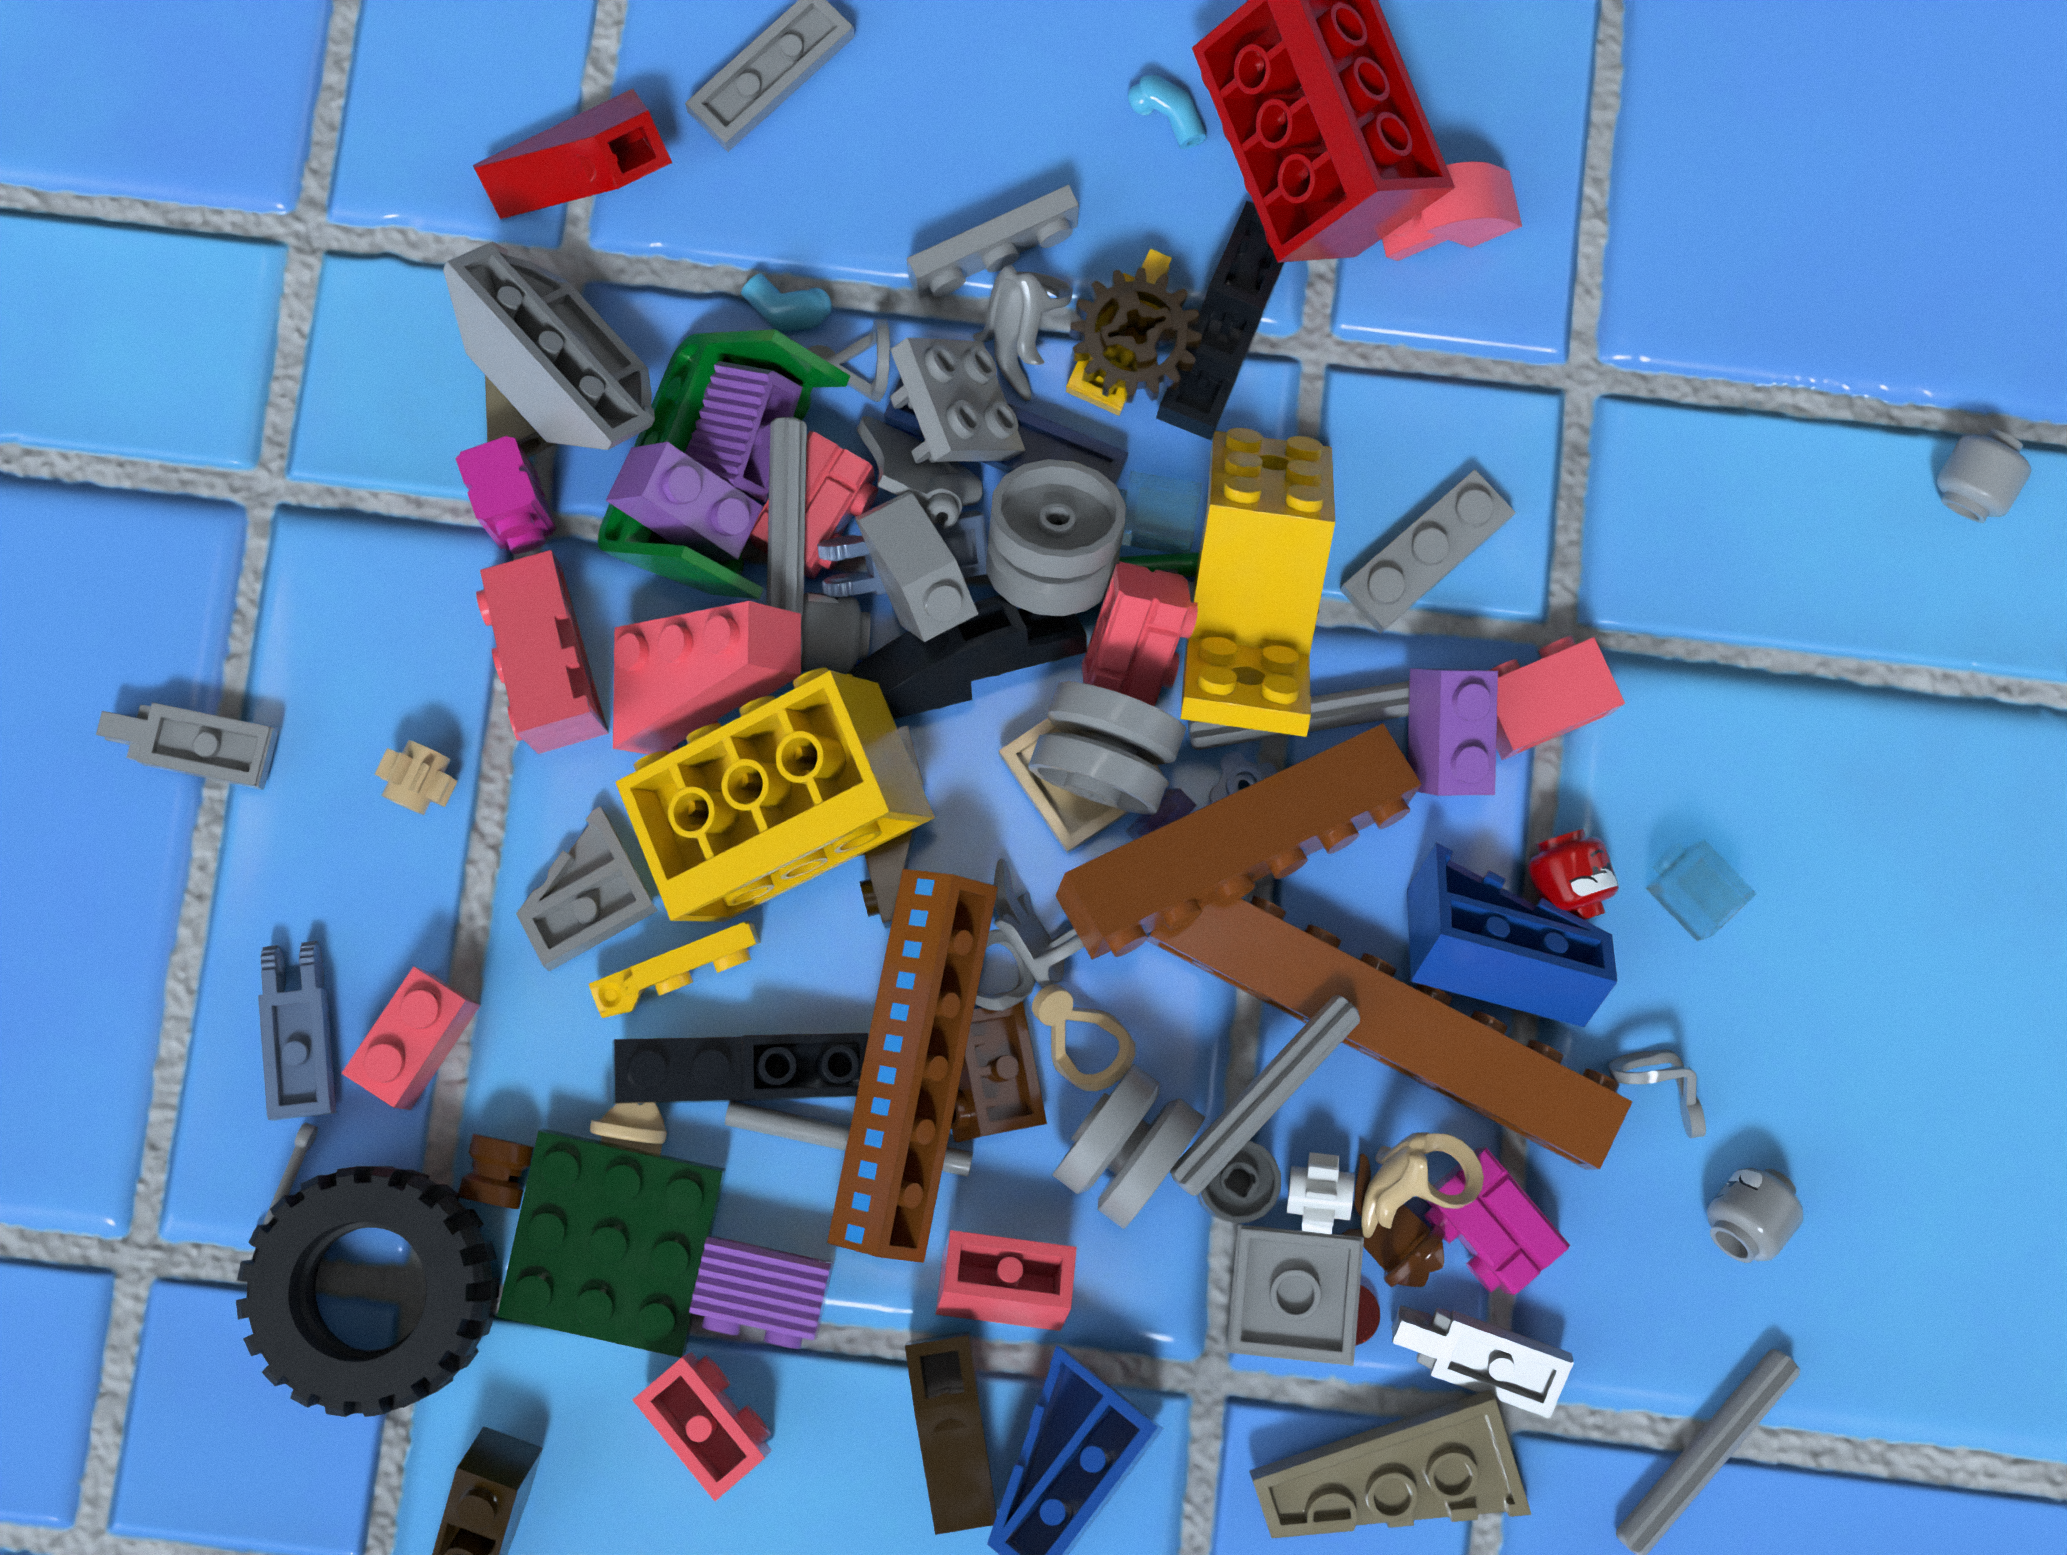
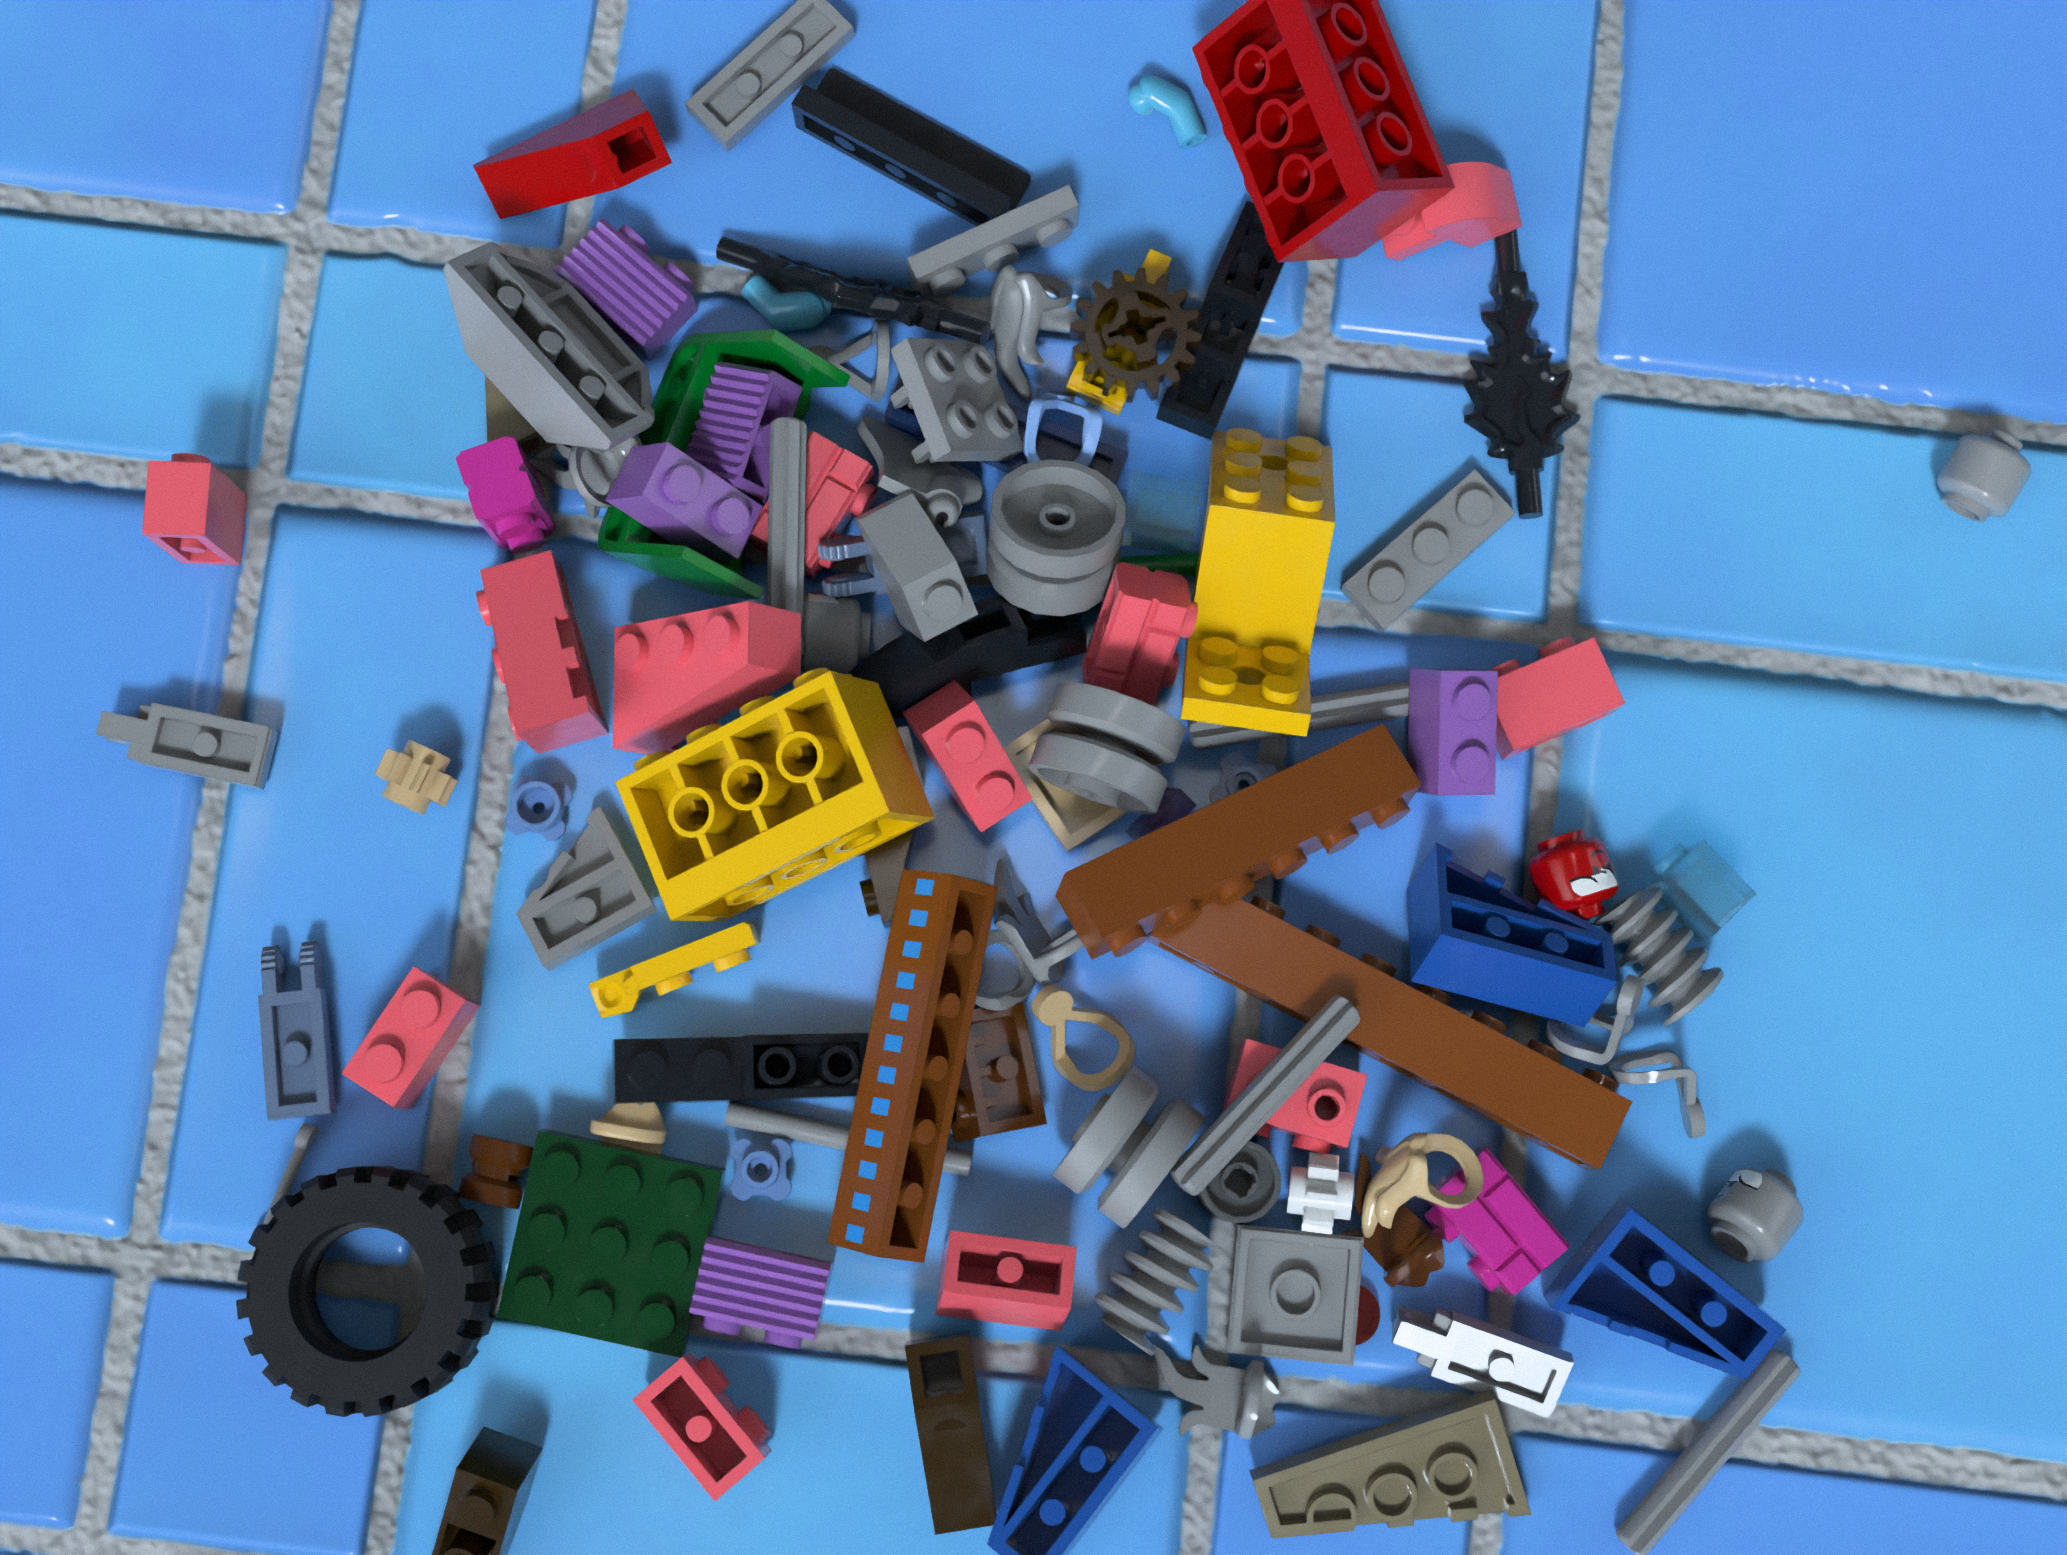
(194, 511): none -> coral brick
(530, 792): none -> medium blue plate
(588, 468): none -> light grey piece
(628, 288): none -> medium lavender brick
(748, 1156): none -> medium blue plate
(876, 299): none -> black piece
(909, 148): none -> black panel
(967, 755): none -> coral brick
(1058, 400): none -> light blue piece
(1155, 1279): none -> light grey piece
(1229, 1398): none -> light grey piece
(1317, 1113): none -> coral brick
(1518, 396): none -> black piece
(1626, 1007): none -> light grey piece
(1660, 1292): none -> blue wedge
(1661, 952): none -> light grey piece

